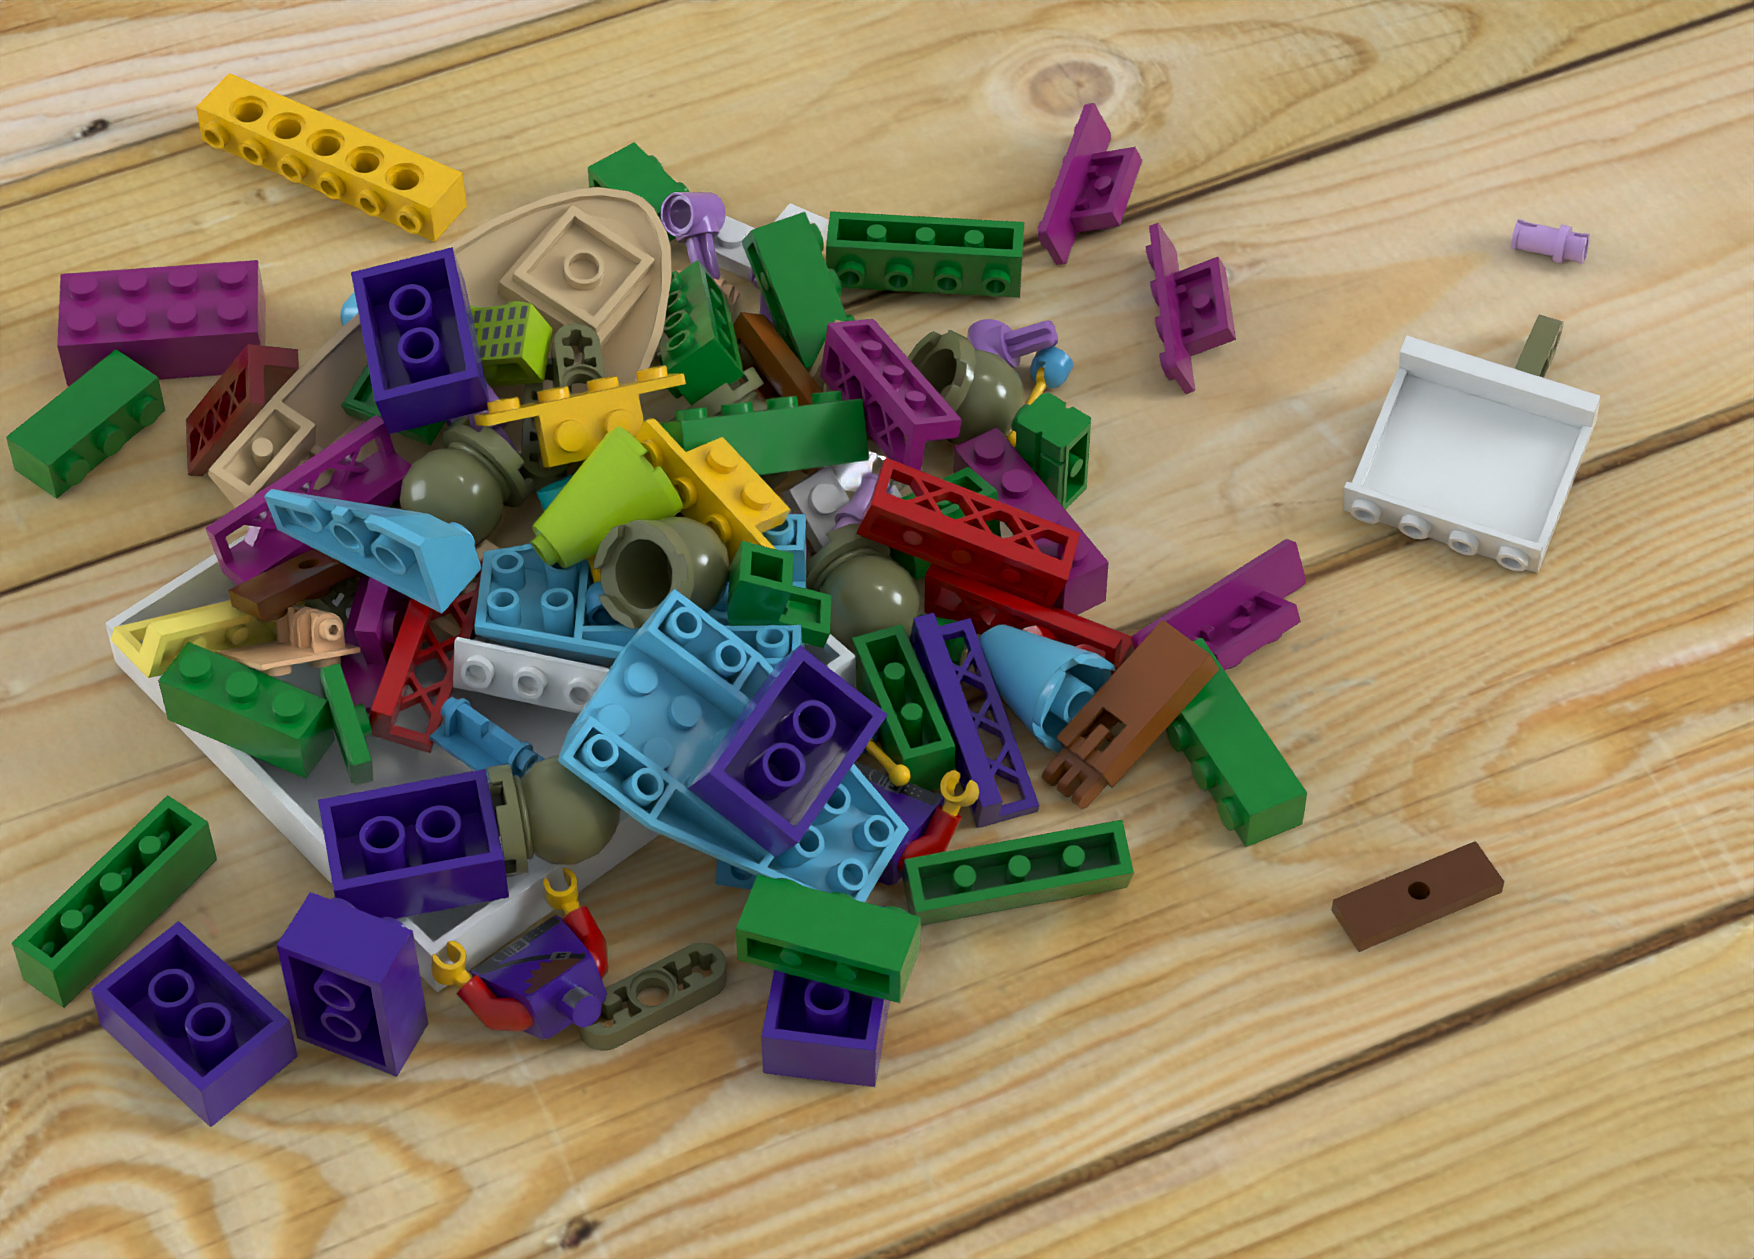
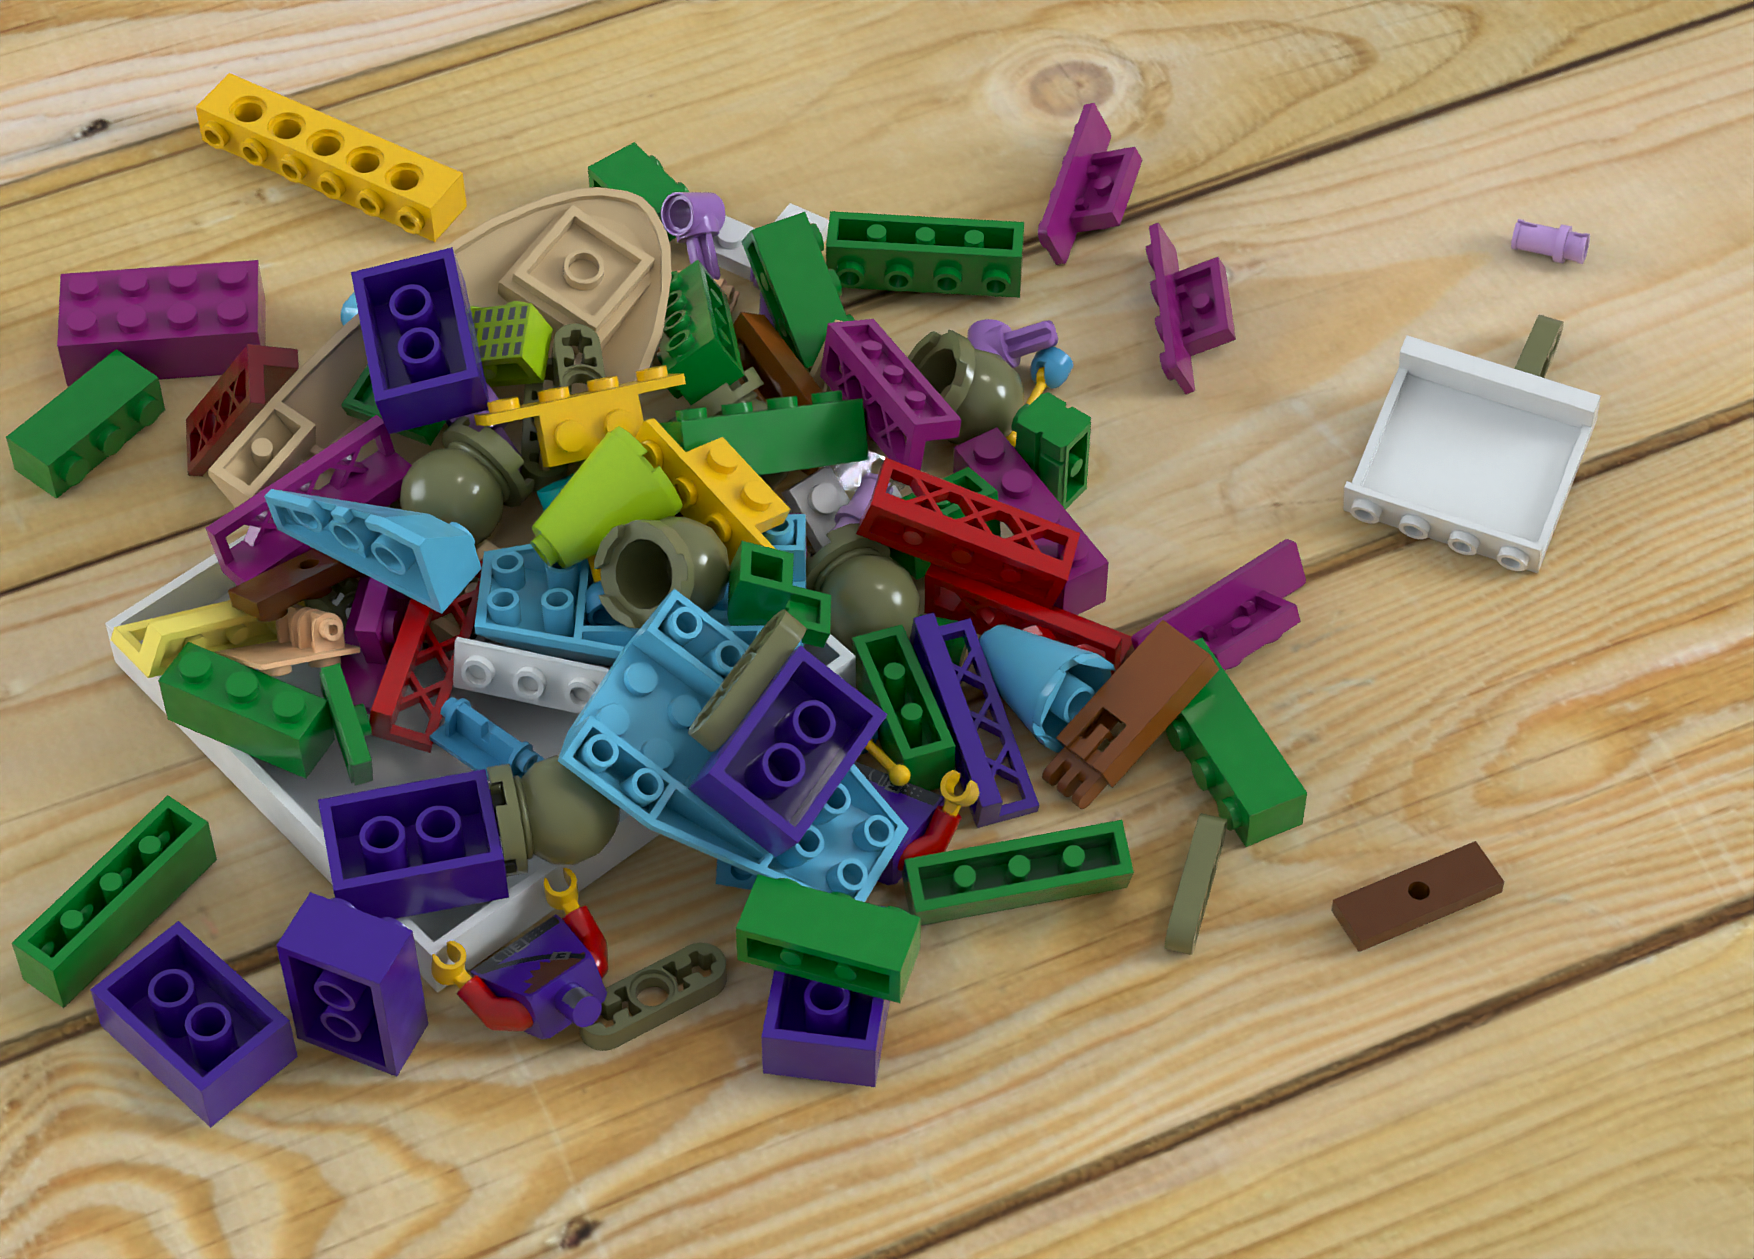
(747, 680): none -> olive beam
(1195, 884): none -> olive beam

